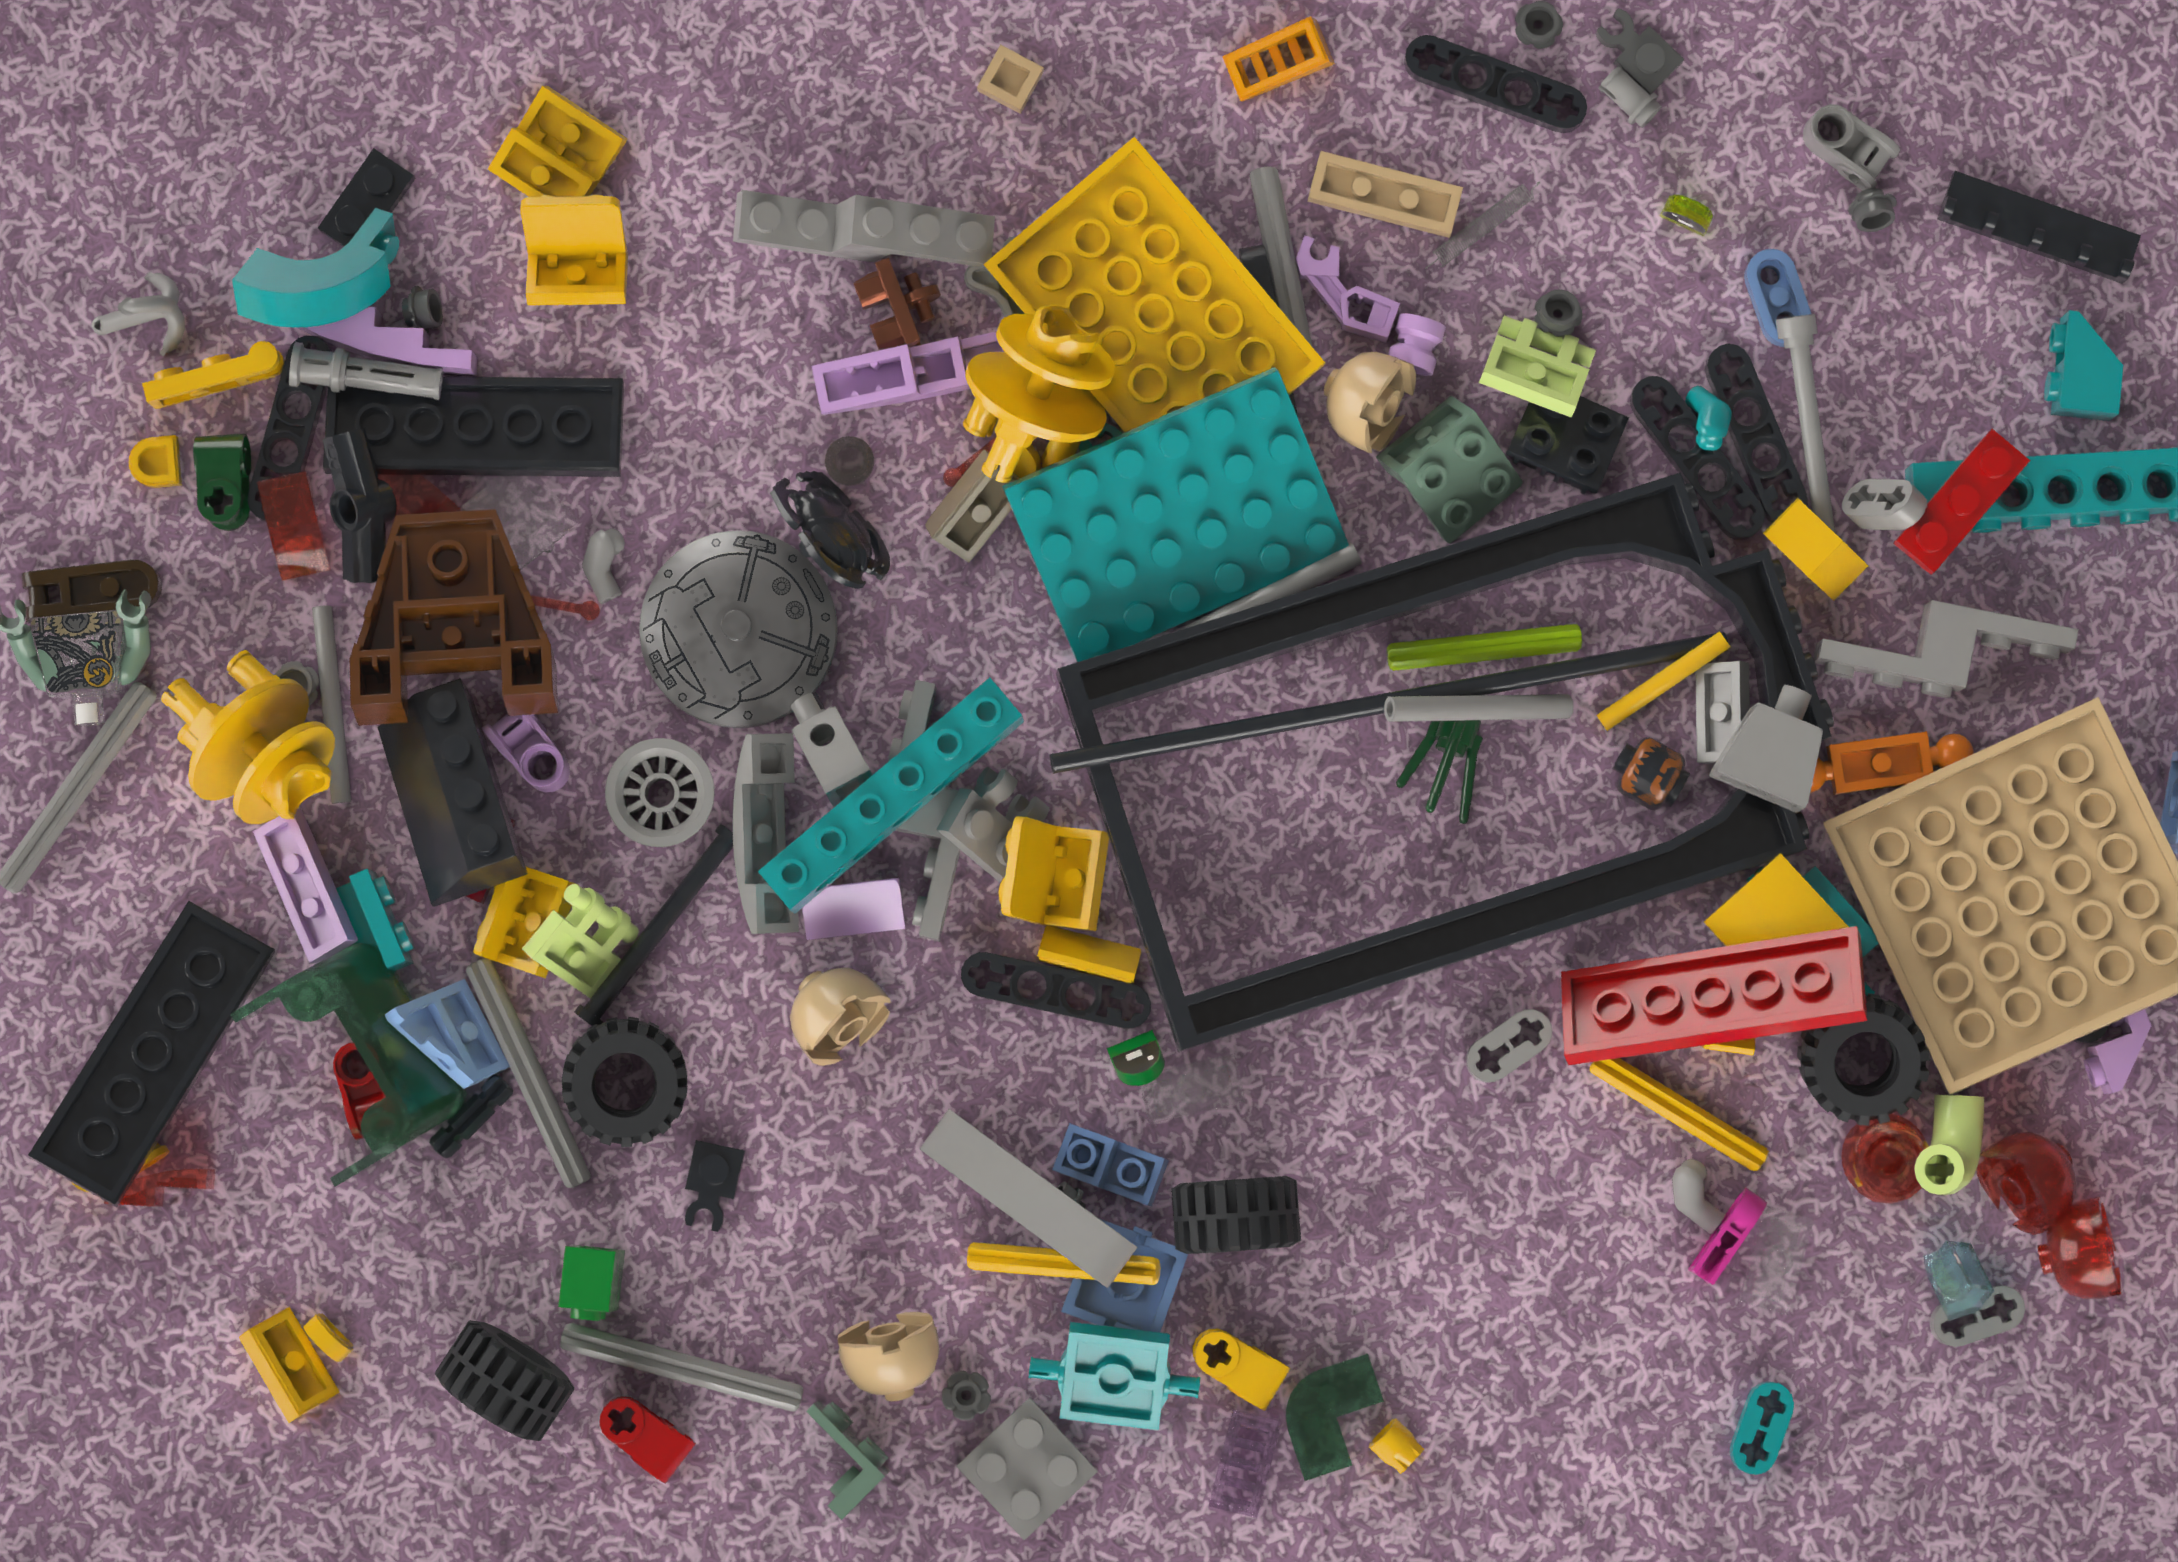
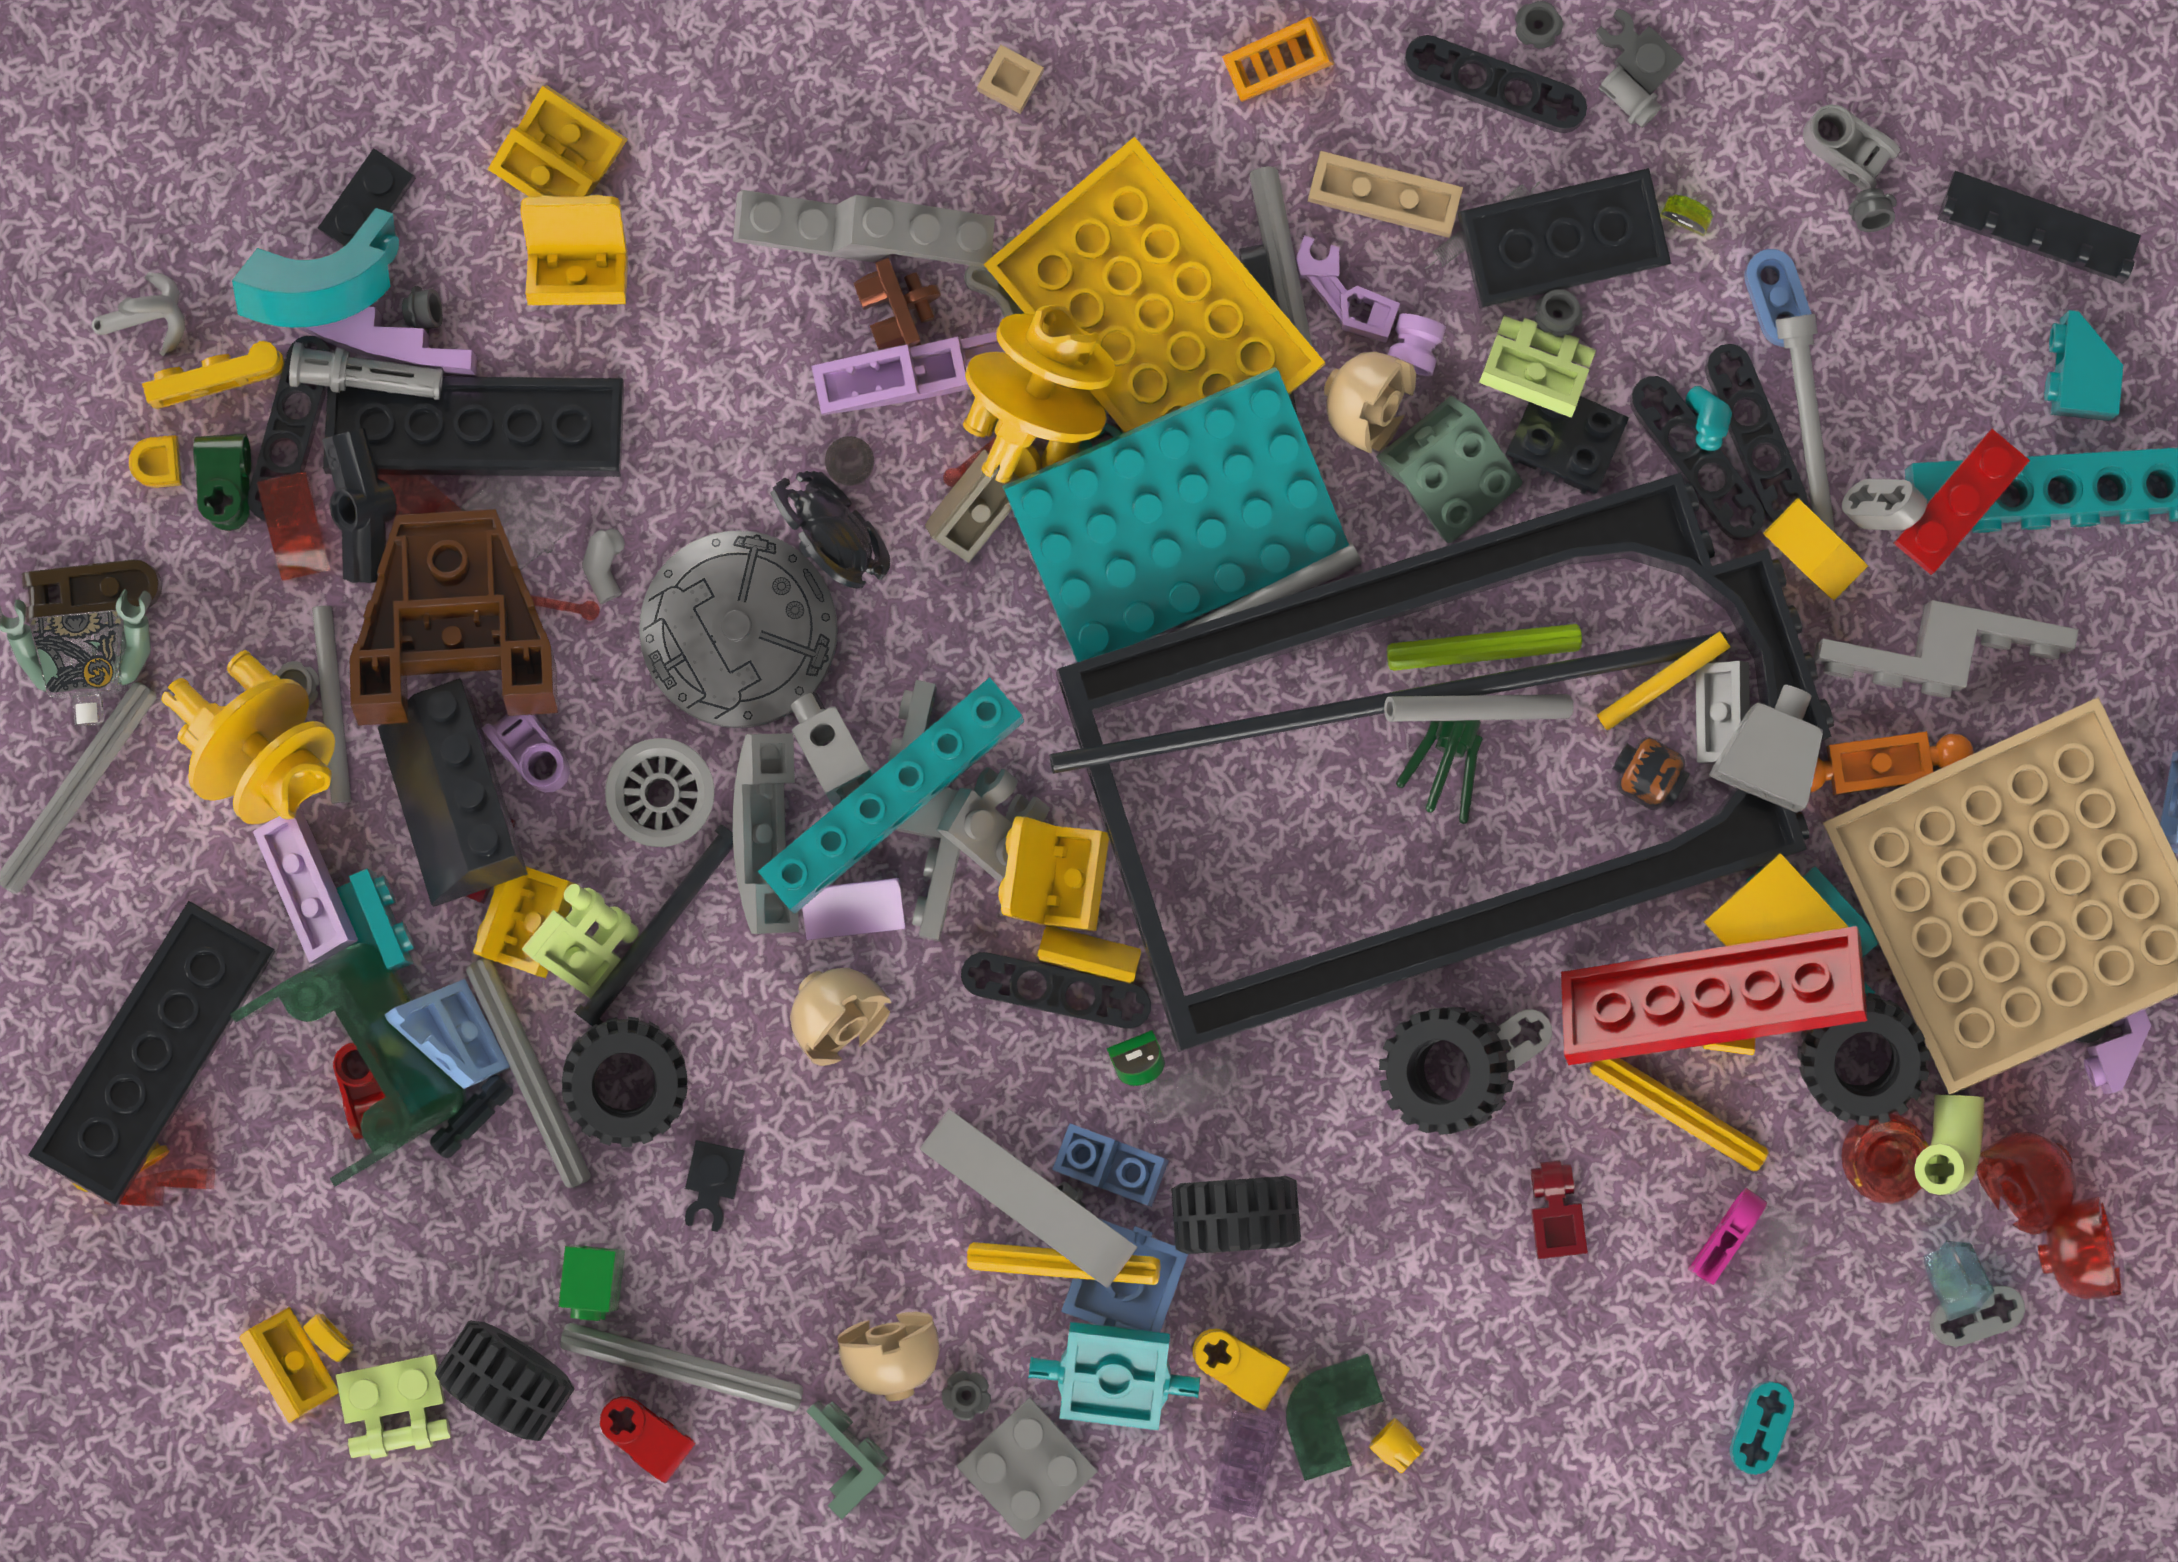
(391, 1390): none -> yellowish green plate
(1407, 1076): none -> black tyre
(1558, 1227): none -> dark red plate
(1564, 238): none -> black tile
(1689, 1195): light grey arm -> none

